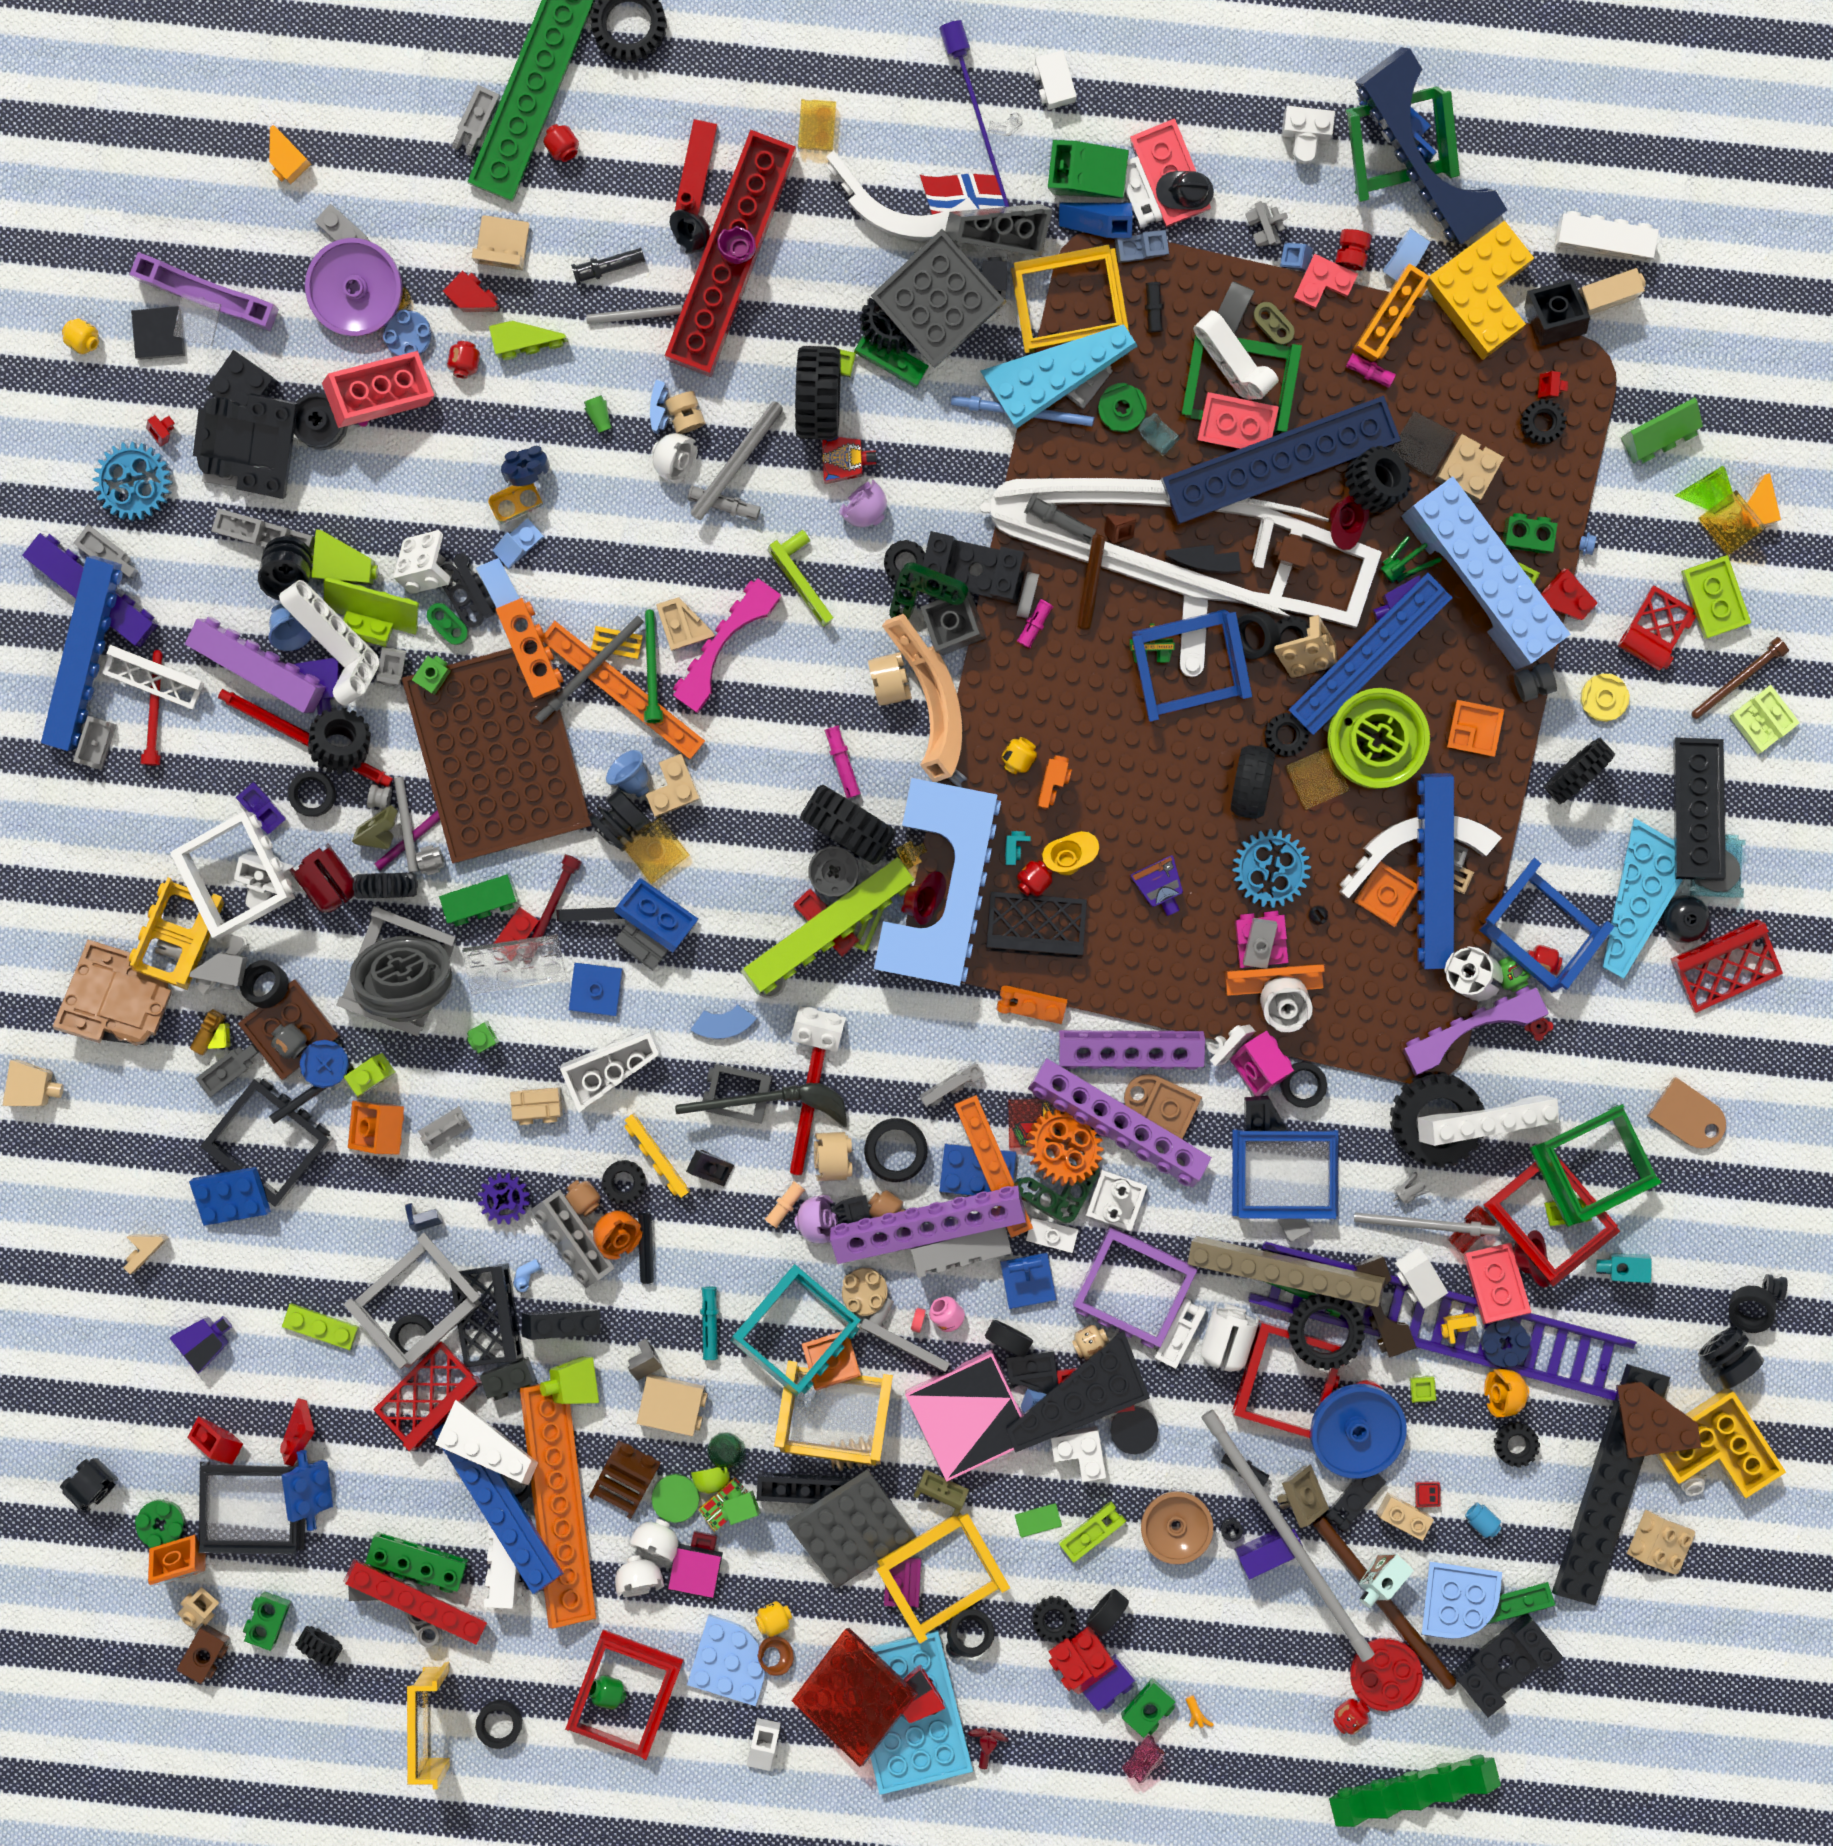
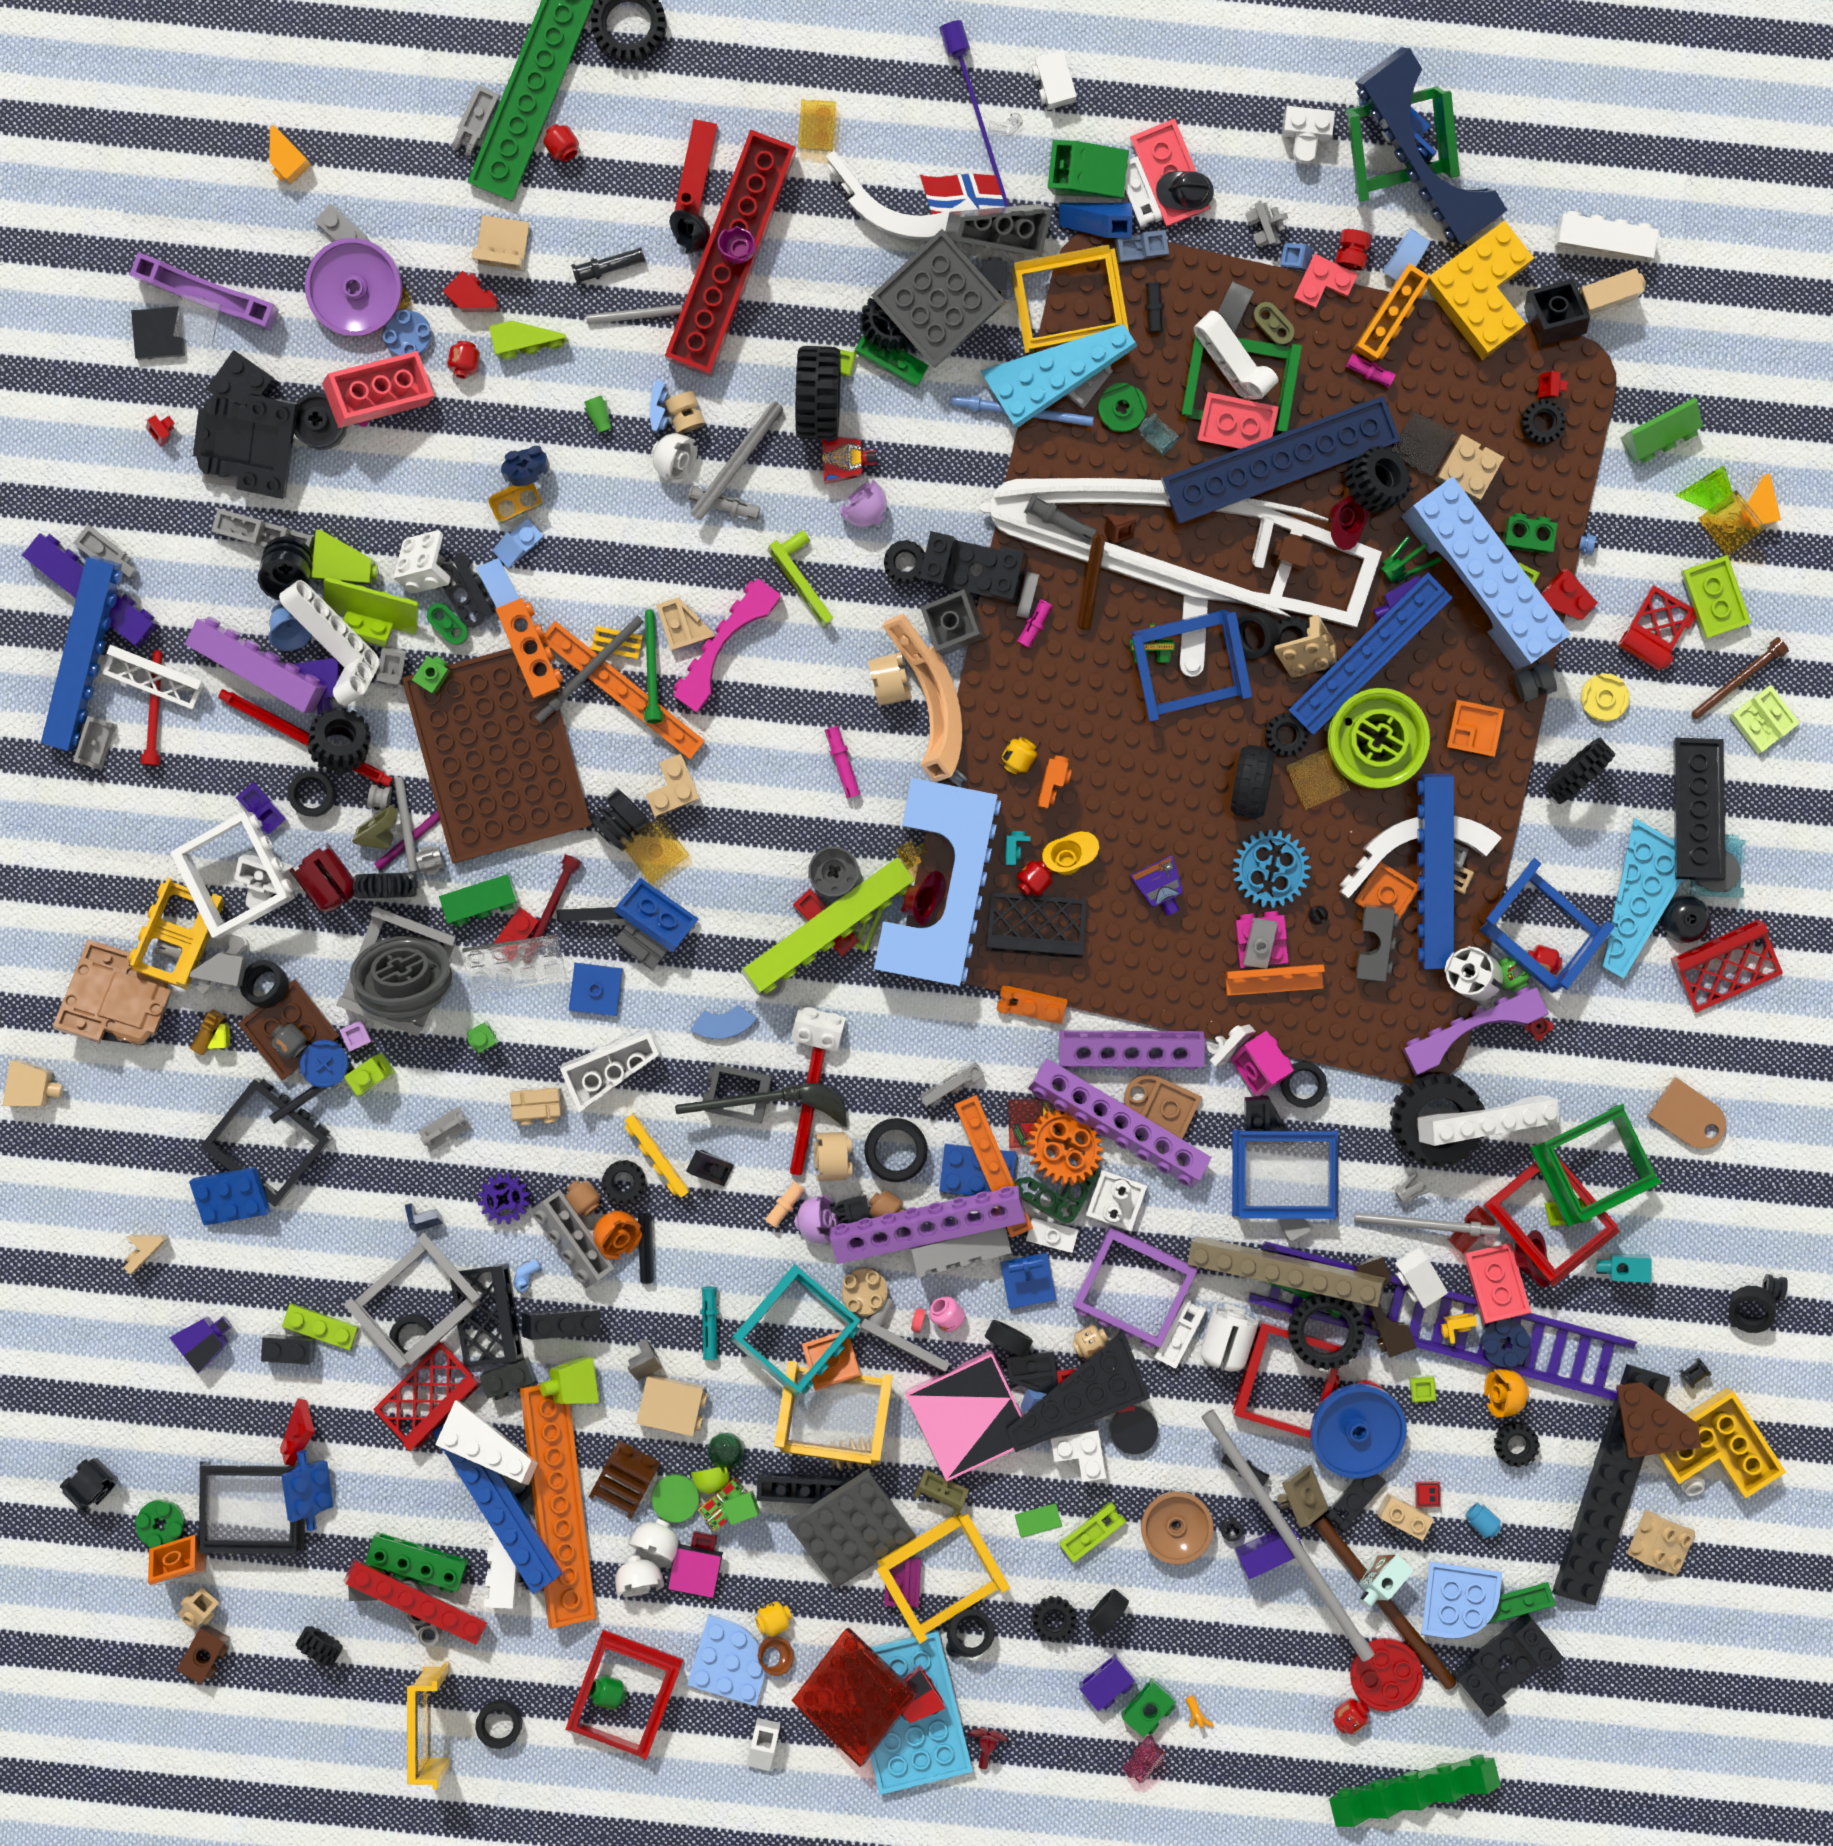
(80, 336): yellow head -> none
(128, 459): dark azure gear -> none
(215, 1441): red slope -> none
(226, 1069): dark grey hinge -> none
(271, 1622): green brick -> none
(288, 1349): none -> black brick
(355, 1035): none -> lavender plate
(375, 1127): orange slope -> none
(629, 773): medium blue hat -> none
(848, 824): black tyre -> none
(920, 583): dark green beam -> none
(1081, 1660): red plate -> none
(1205, 560): black slope -> none
(1292, 993): white brick -> none
(1375, 964): none -> dark grey arch
(1695, 1373): none -> black bush
(1730, 1357): black wheel -> none

